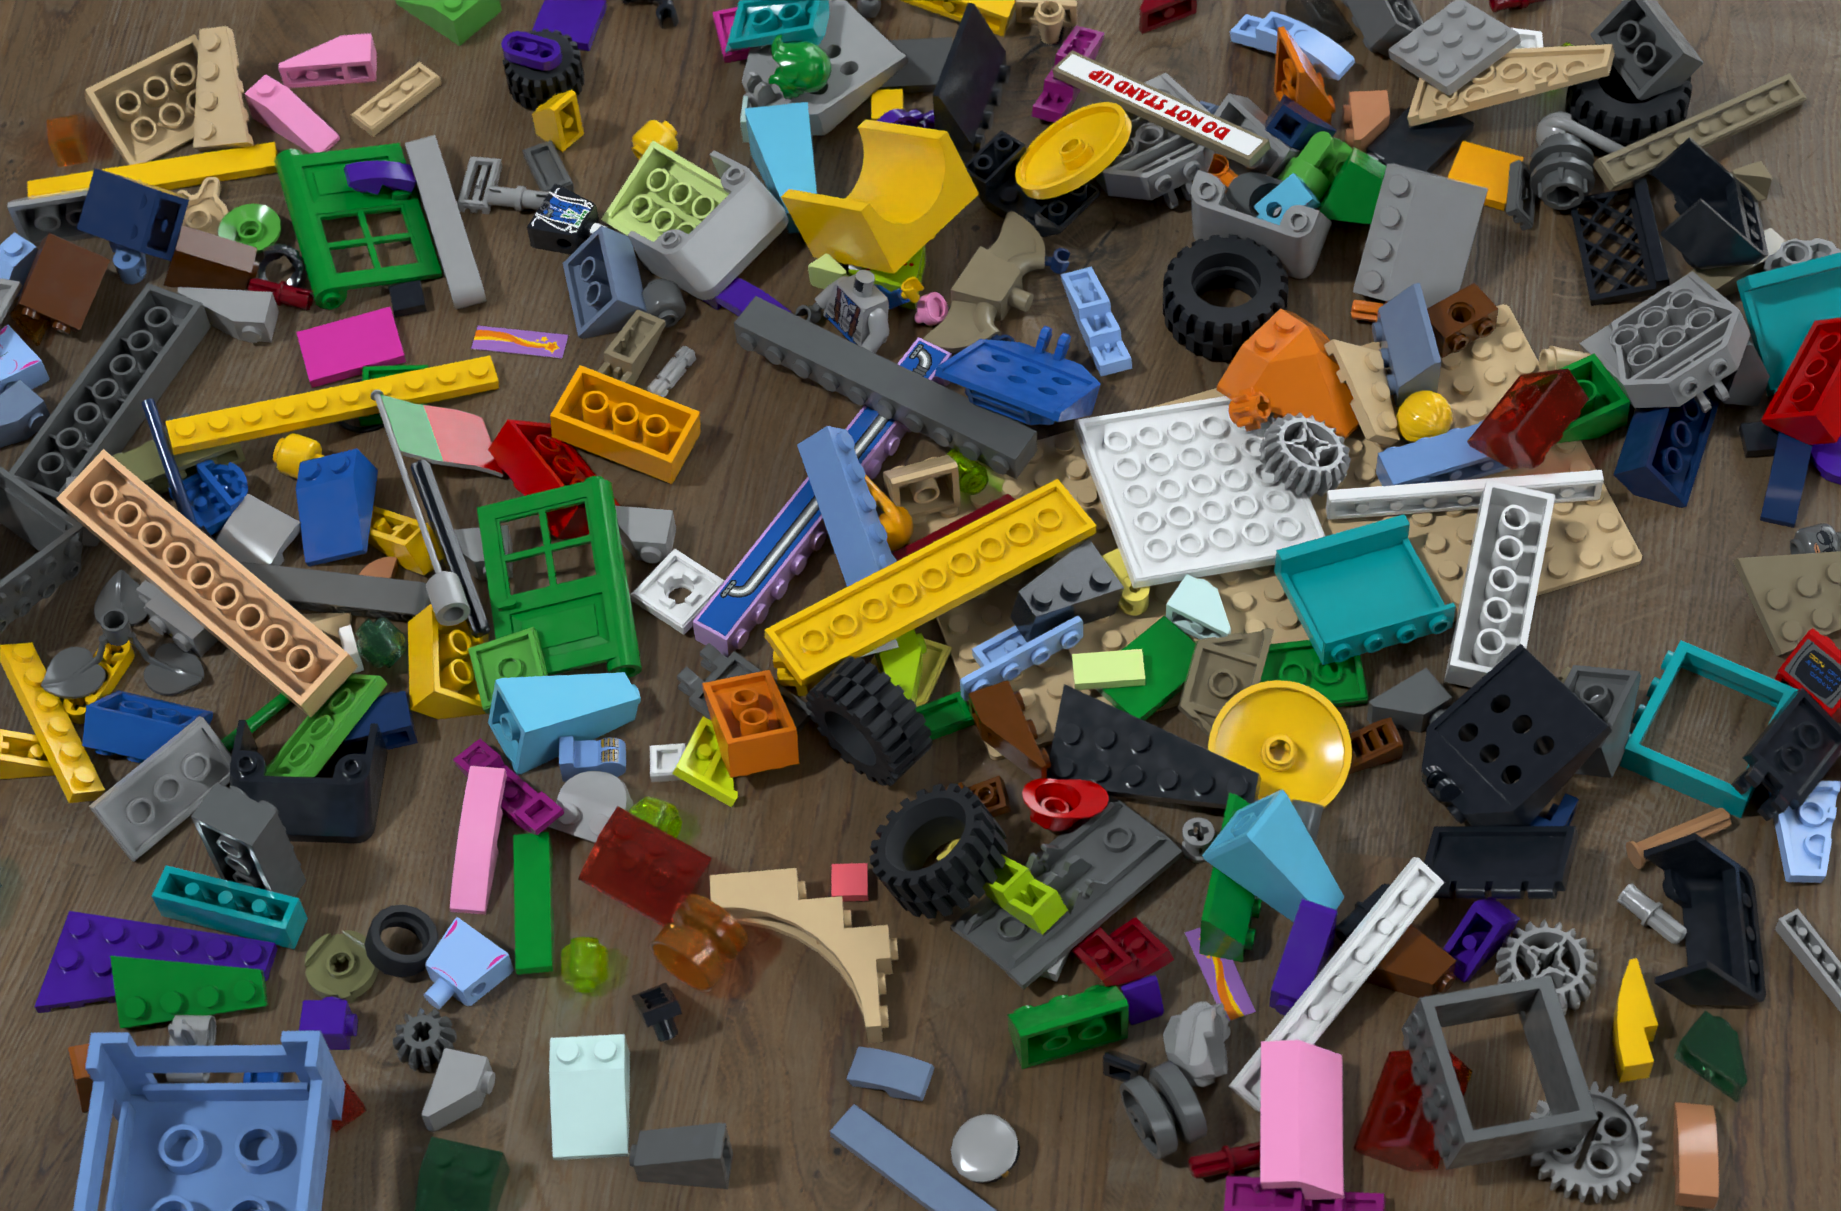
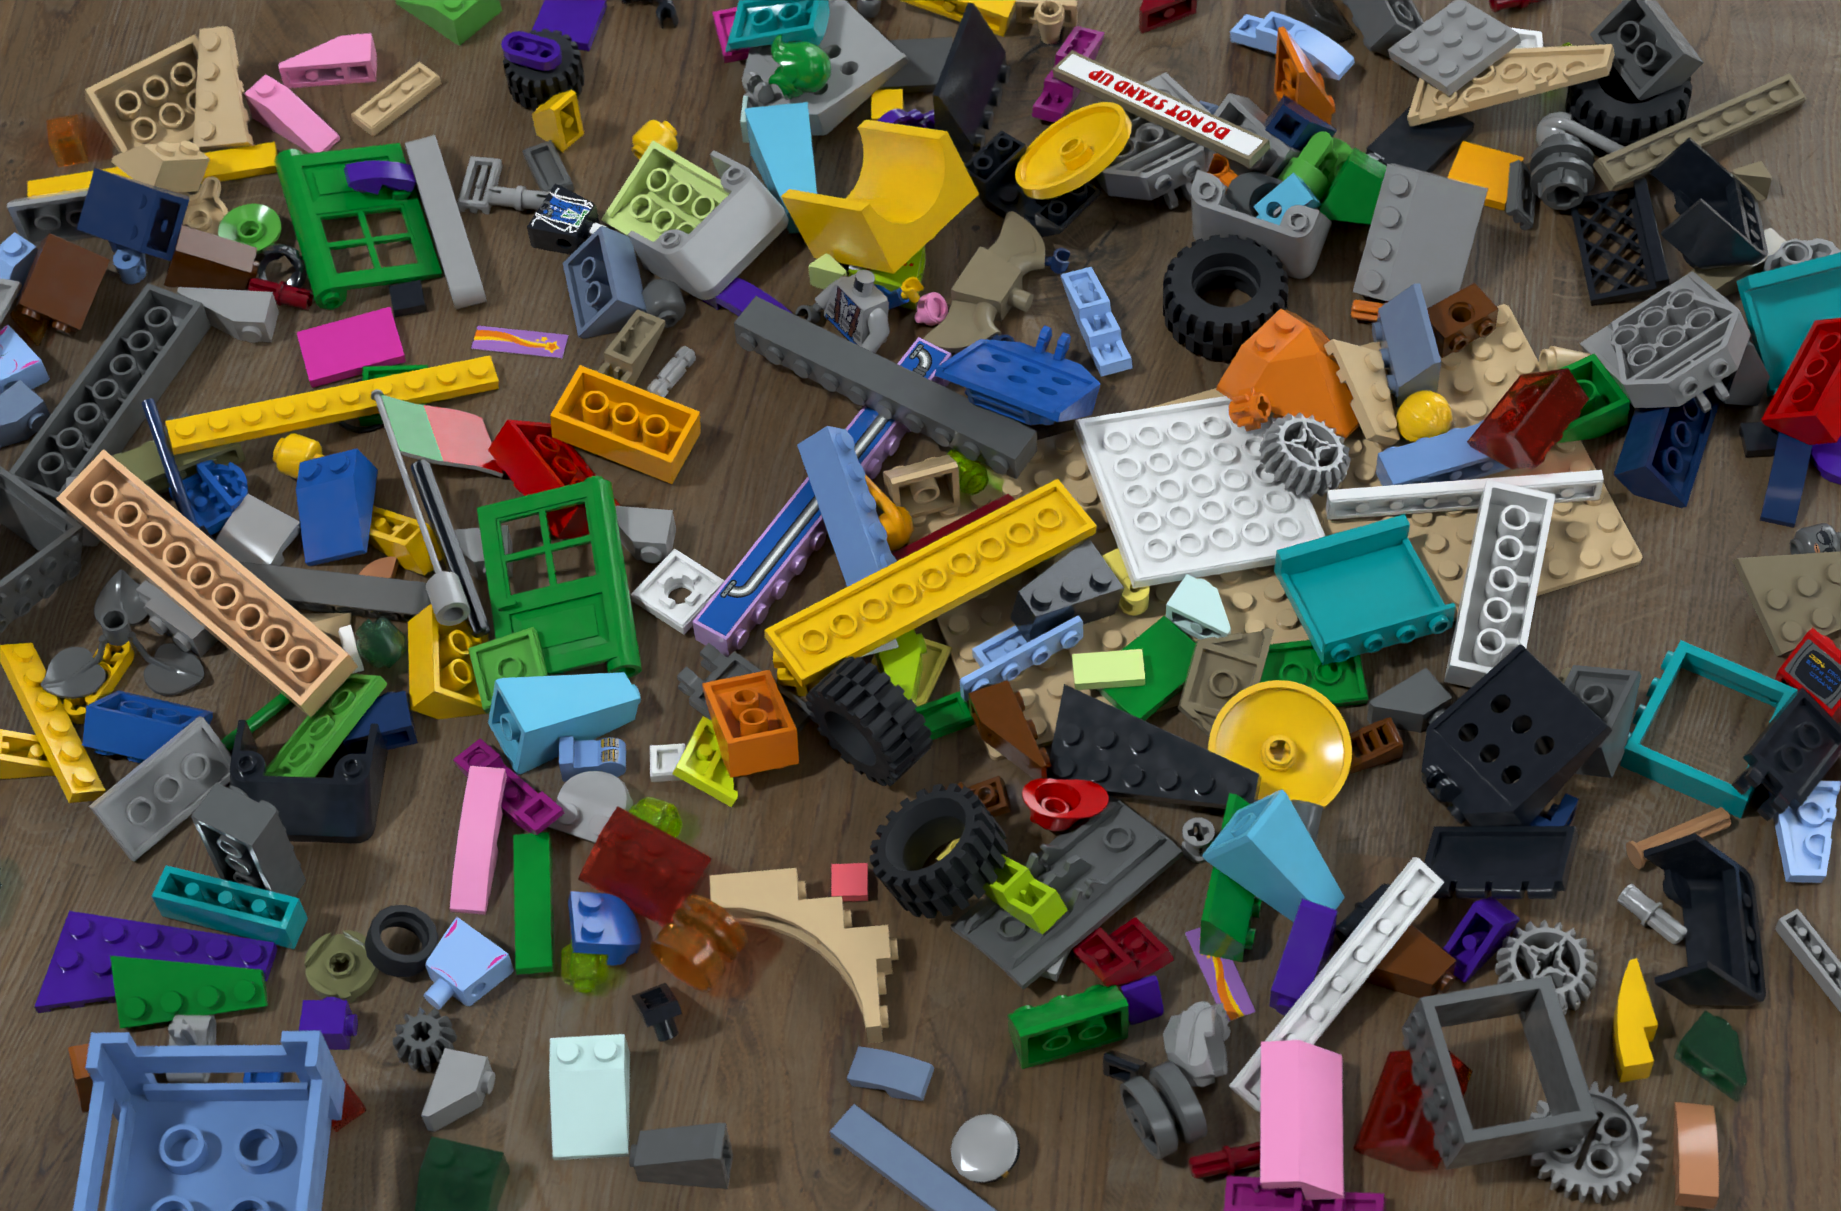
(165, 165): none -> tan slope
(603, 926): none -> blue slope
(1367, 117): nougat slope -> none

